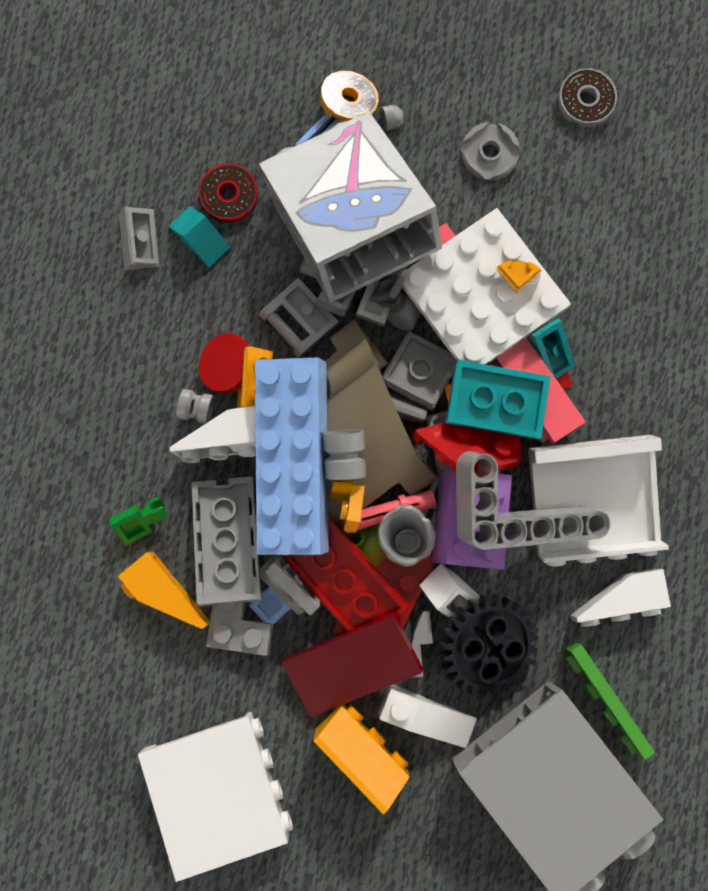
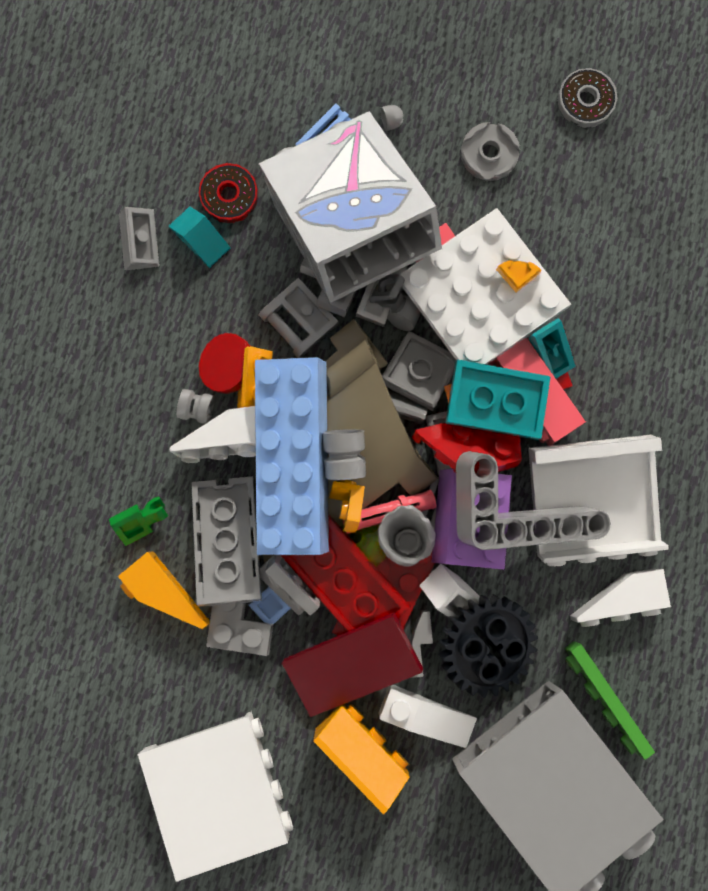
(349, 84): tile -> none

